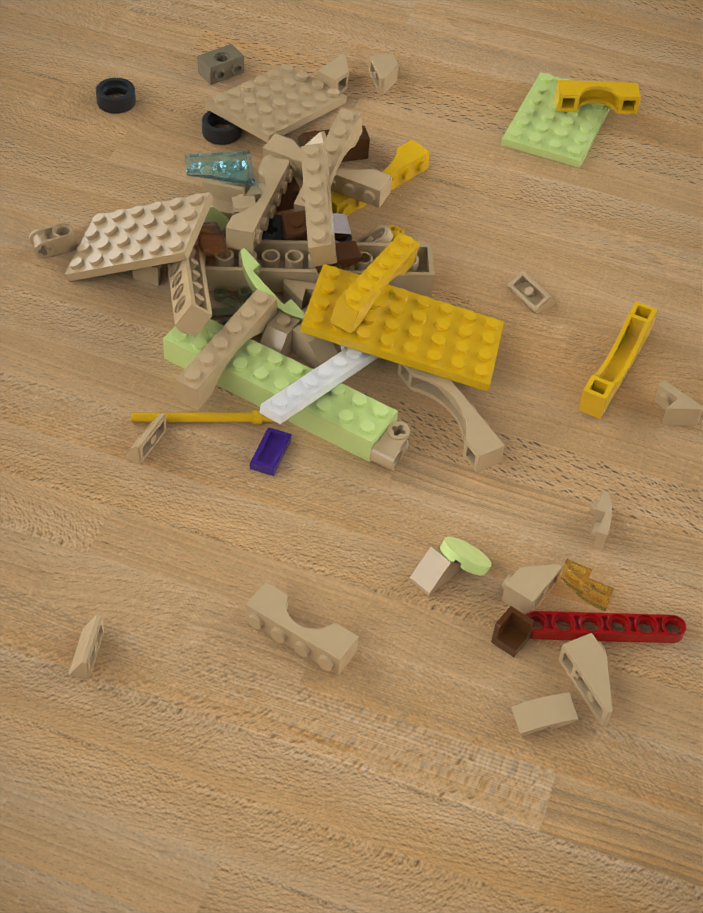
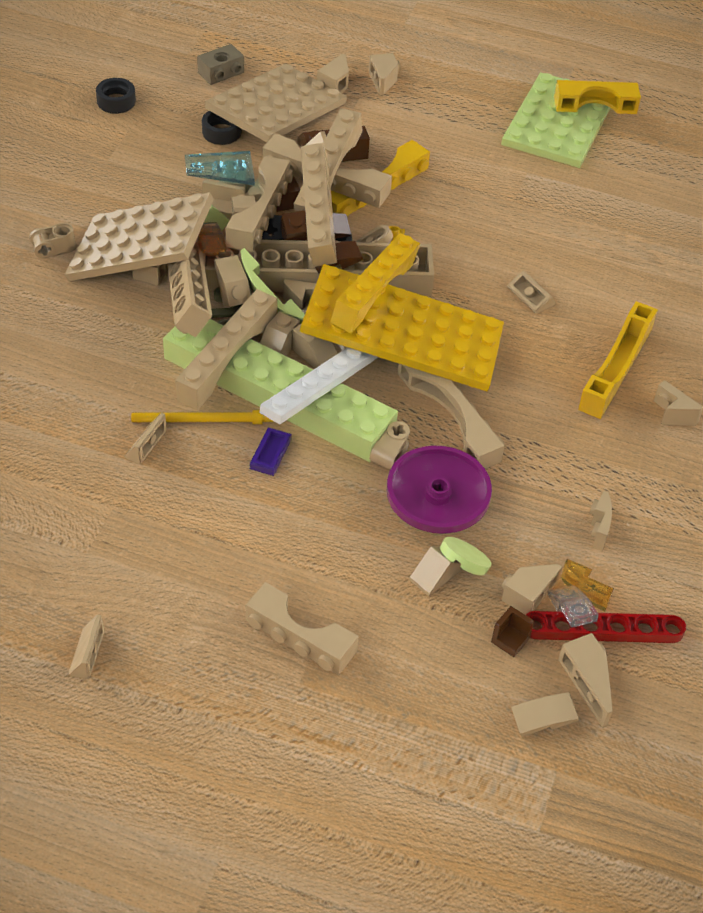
(232, 281): none -> tan slope
(439, 489): none -> magenta dish
(574, 605): none -> clear slope

